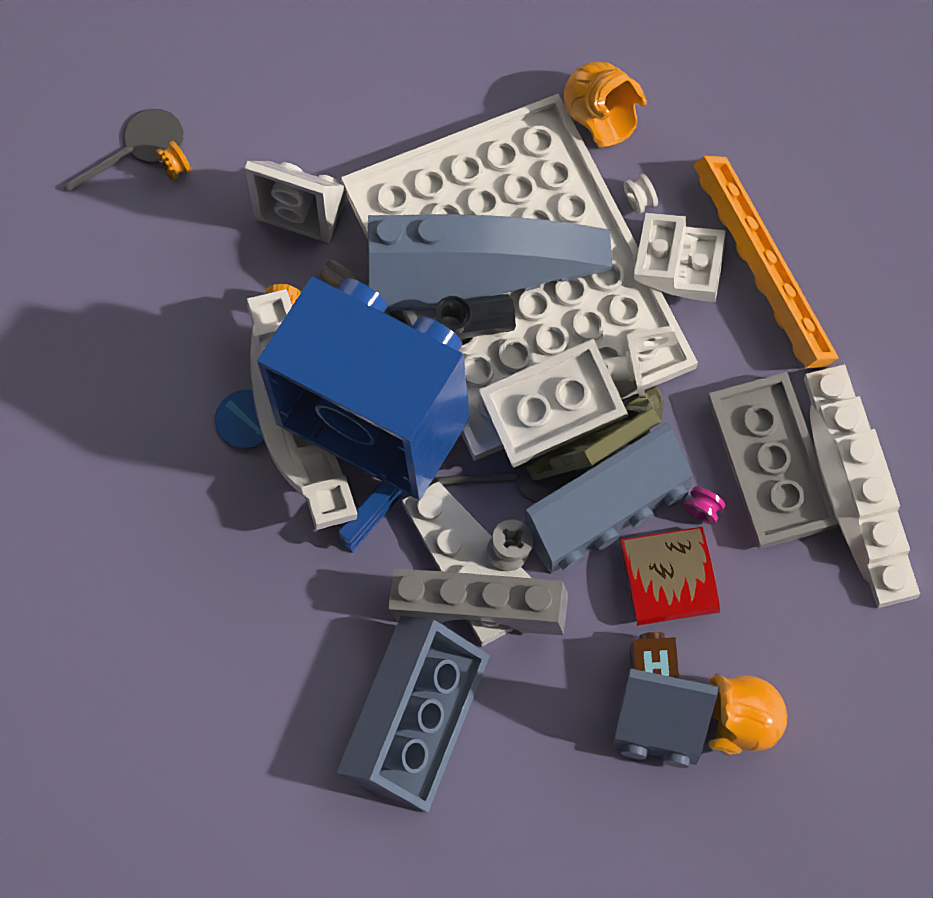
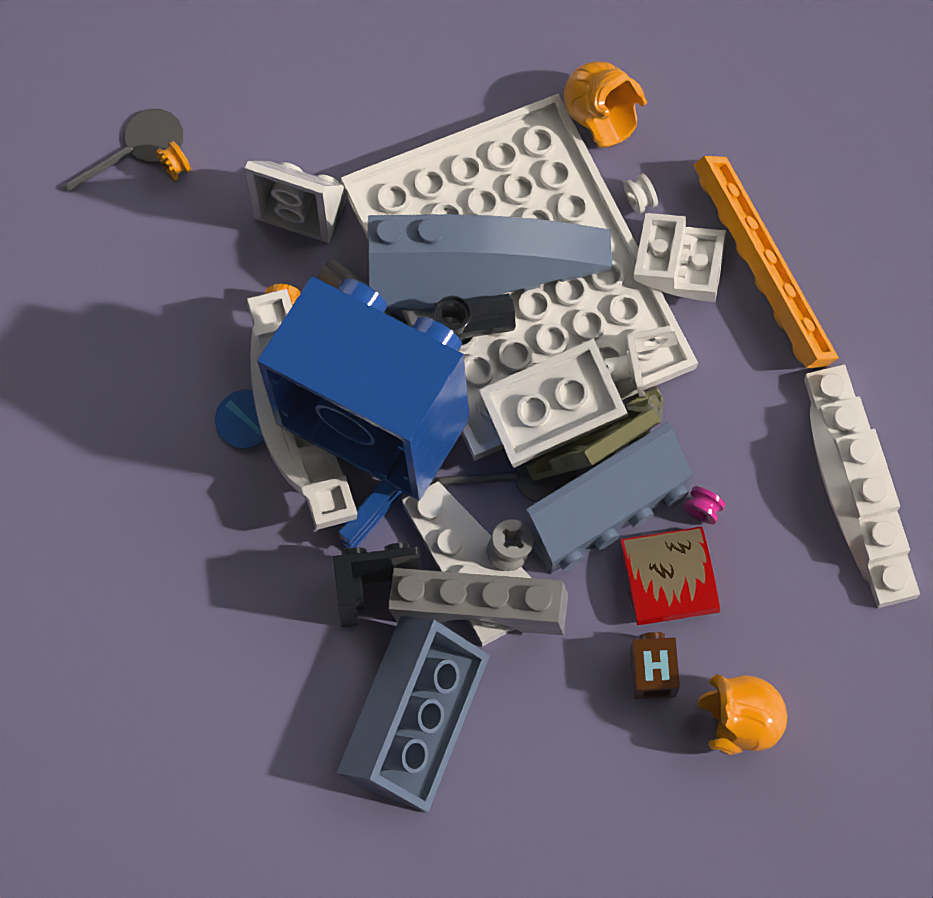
(363, 567): none -> black bracket
(664, 718): sand blue slope -> none
(772, 460): light grey plate -> none

